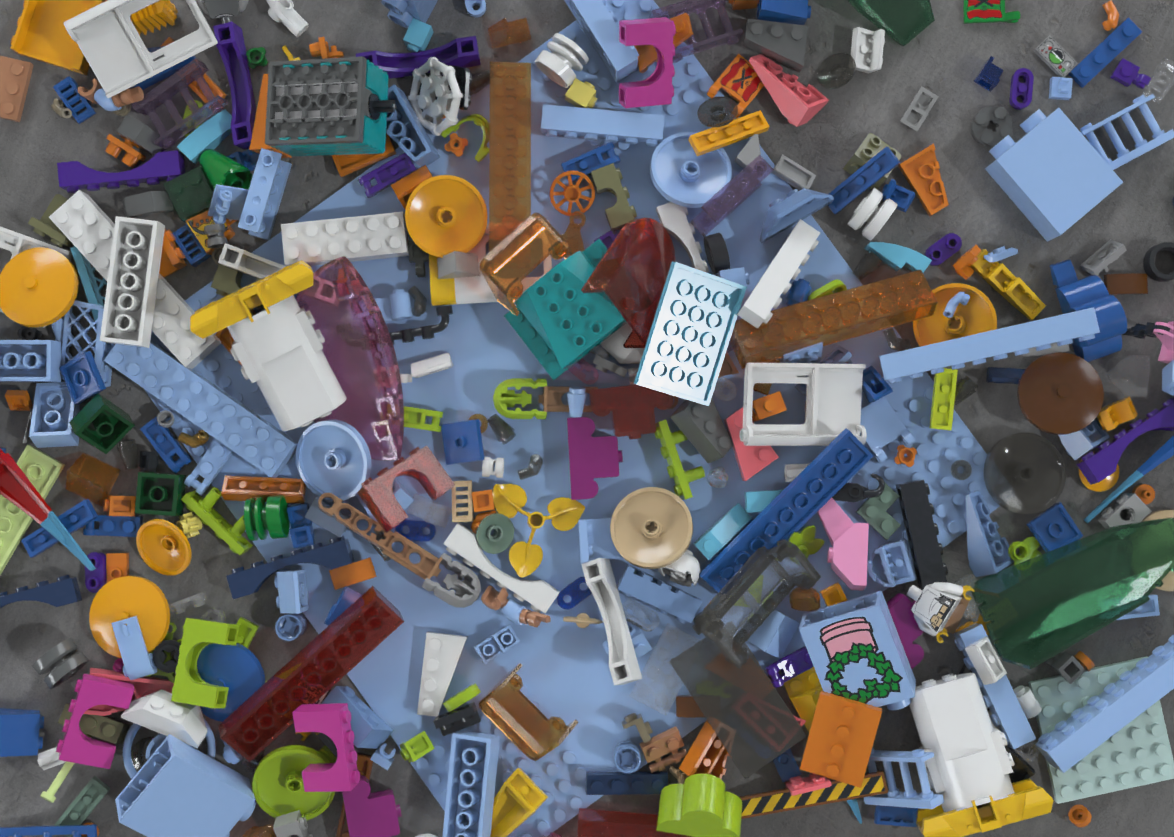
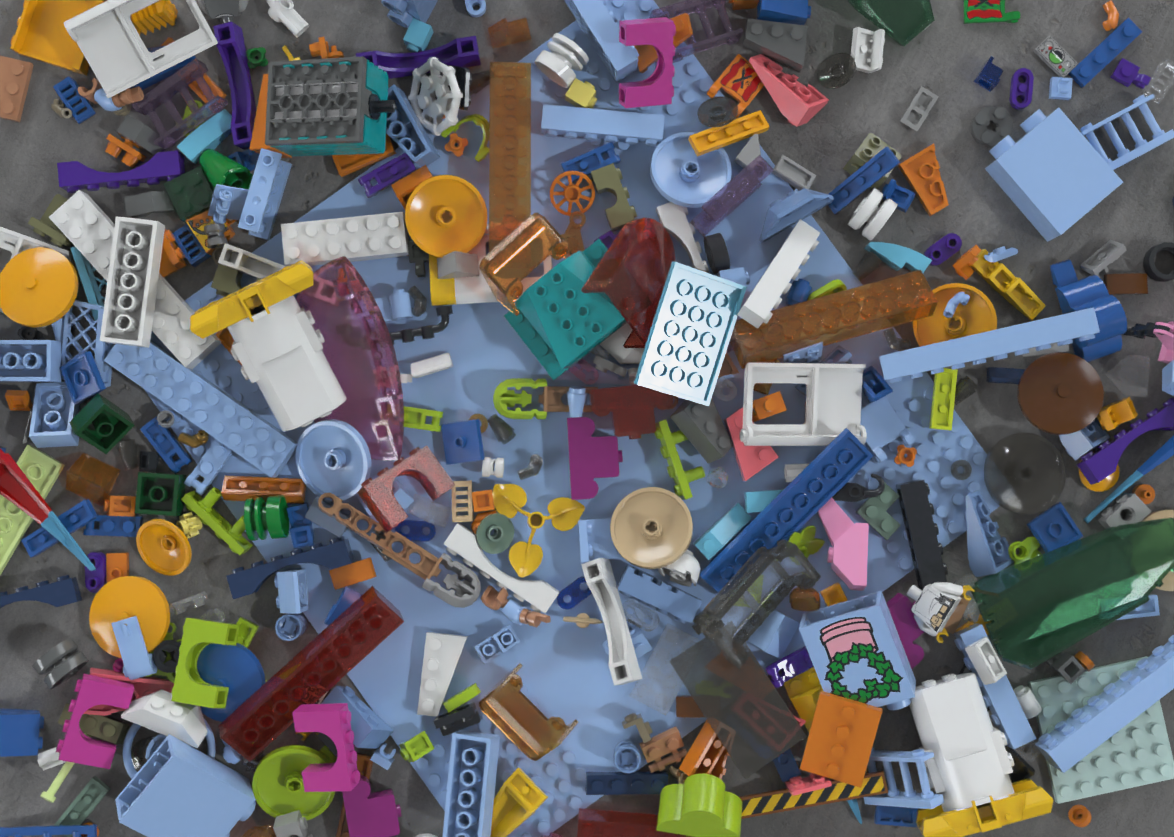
(891, 564): light blue slope -> none

